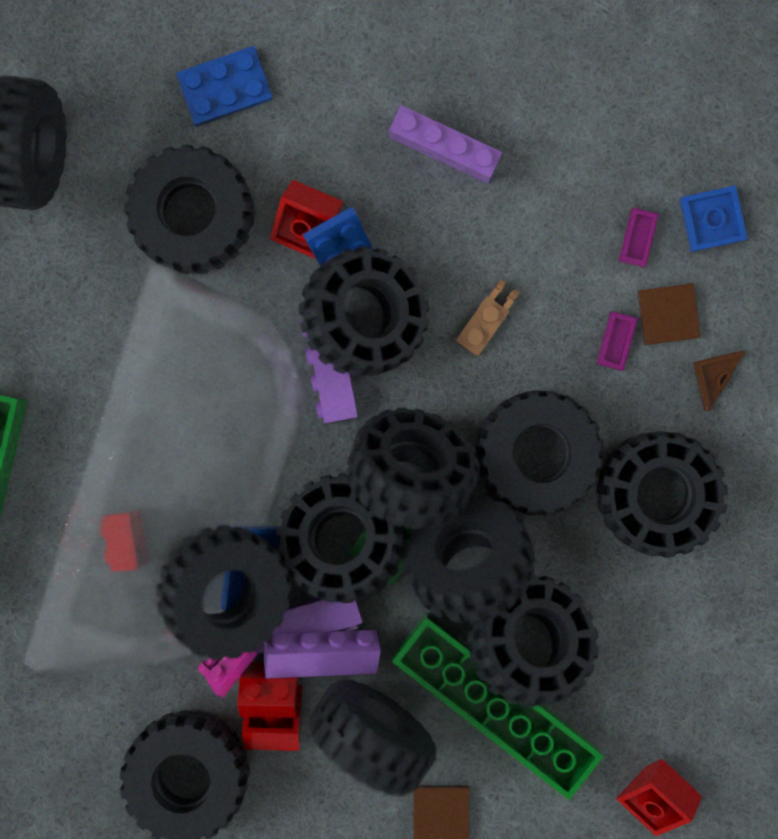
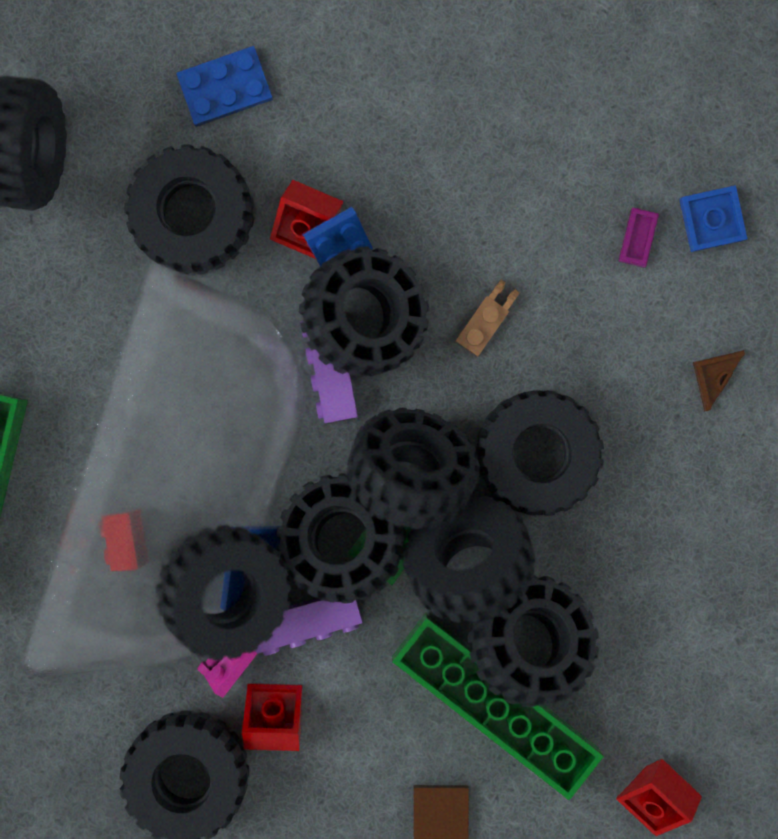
(266, 696): red slope -> none
(321, 654): medium lavender brick -> none
(372, 738): black tyre -> none
(444, 144): medium lavender brick -> none
(616, 341): magenta tile -> none
(668, 314): reddish brown tile -> none
(702, 494): black tyre -> none

